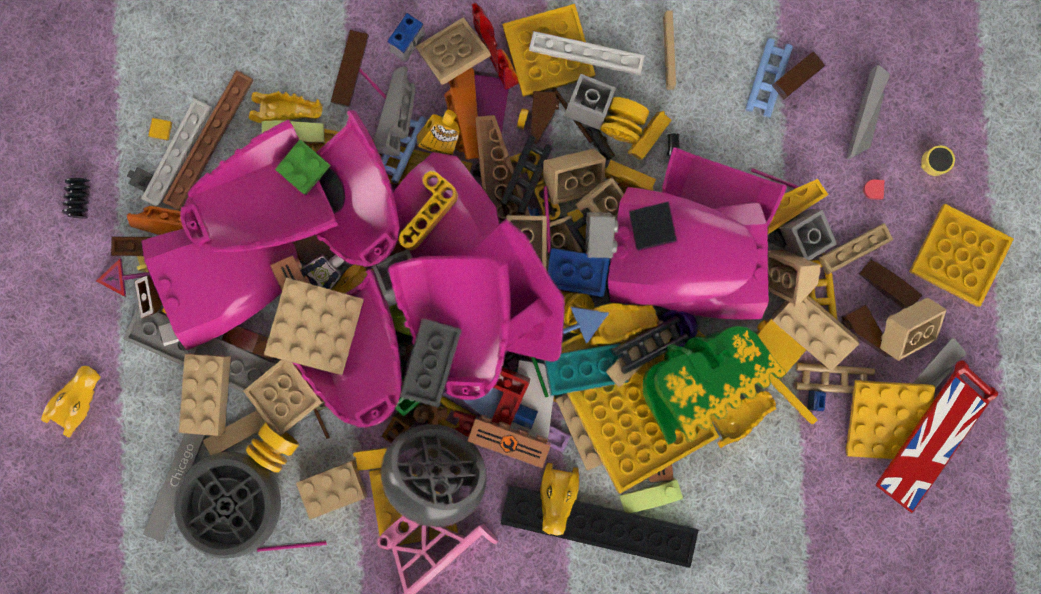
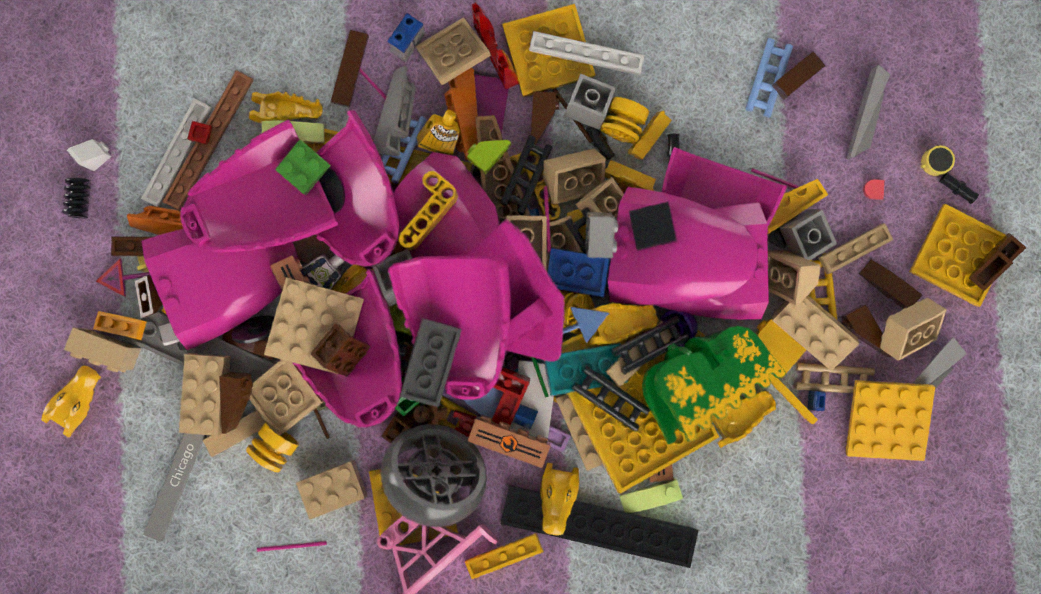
(90, 154): none -> white slope
(102, 350): none -> tan brick
(119, 325): none -> light orange plate
(139, 178): dark grey tile -> none
(160, 129): yellow tile -> none
(199, 133): none -> red plate
(206, 475): dark grey wheel -> none
(234, 396): none -> reddish brown slope
(253, 329): none -> black piece
(339, 351): none -> reddish brown bracket
(369, 458): yellow panel -> none
(487, 153): none -> lime slope
(504, 556): none -> yellow tile
(522, 118): yellow tile -> none
(609, 386): none -> black bar
(669, 50): tan tile -> none
(935, 438): flag -> none
(959, 188): none -> black pin
(997, 261): none -> reddish brown slope

